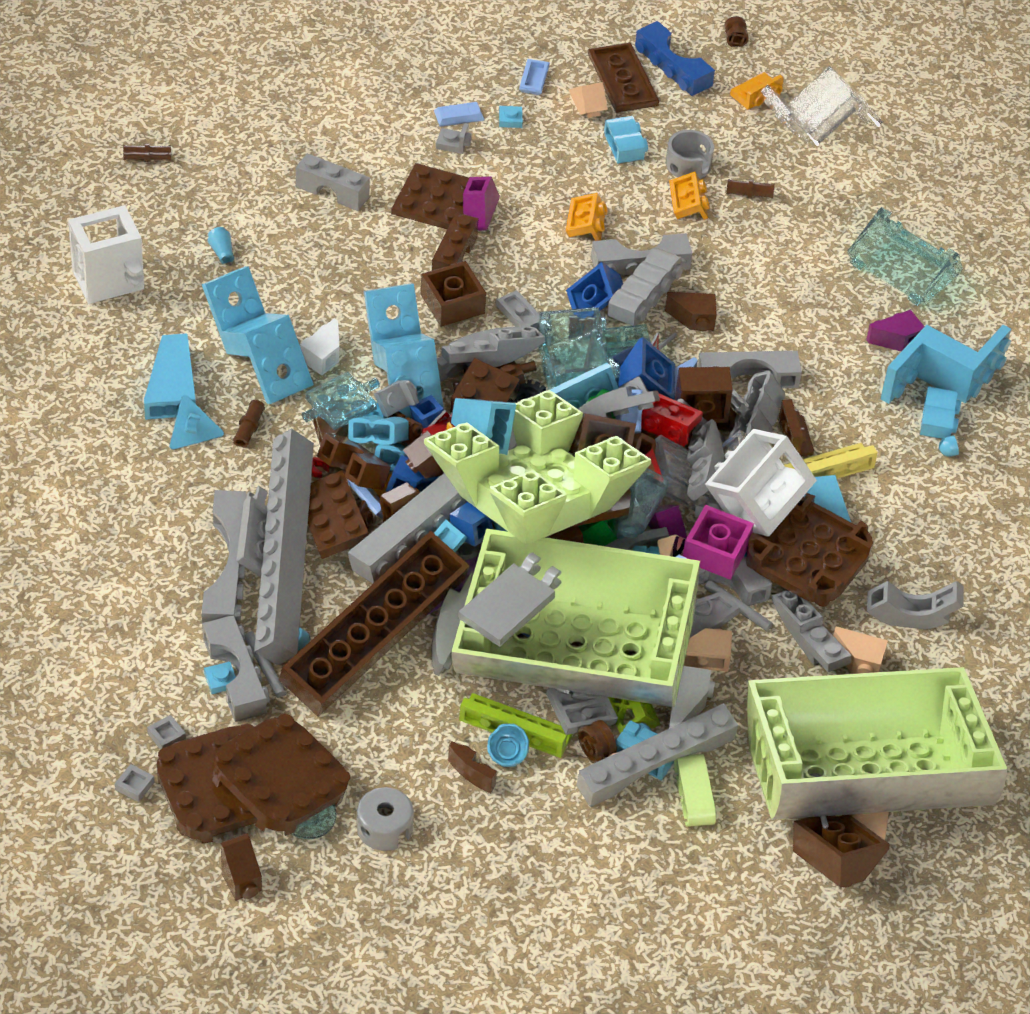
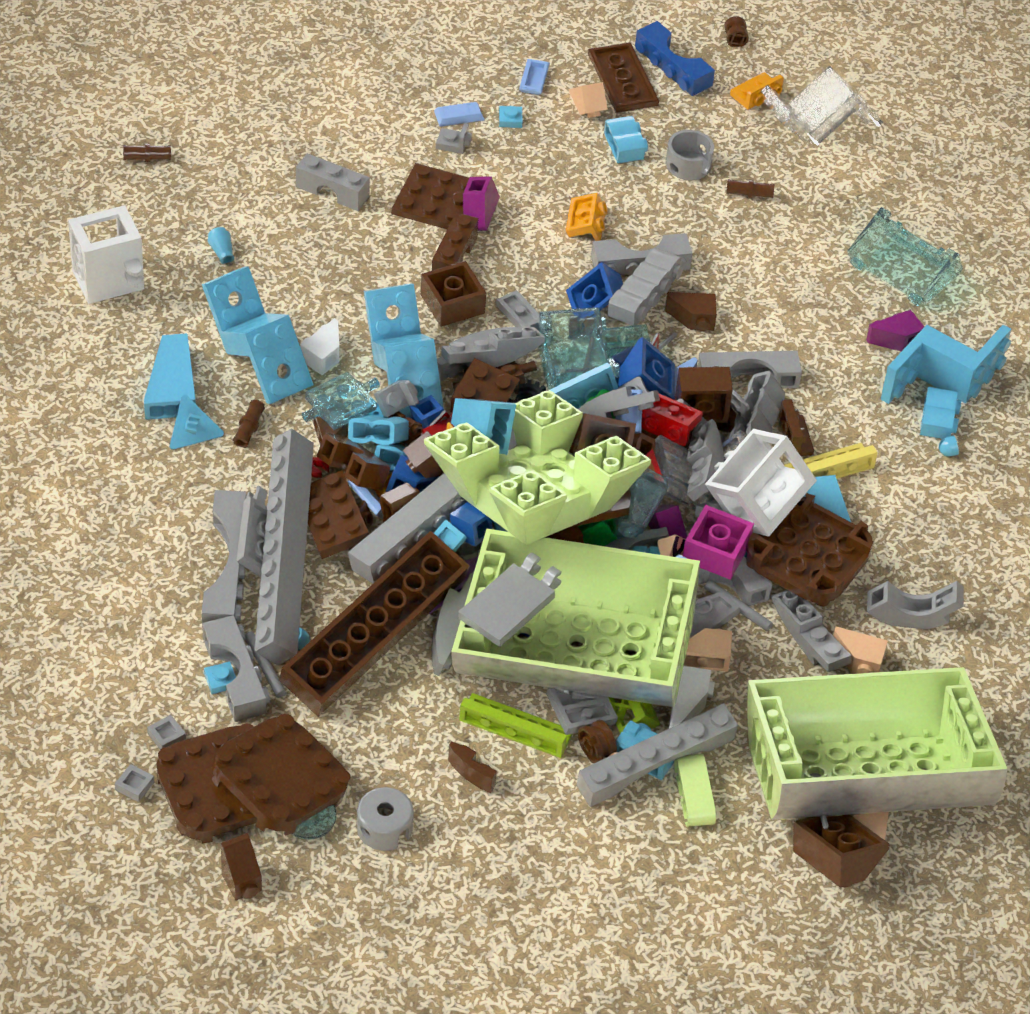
(508, 745): medium azure hair -> none
(689, 196): light orange bracket -> none

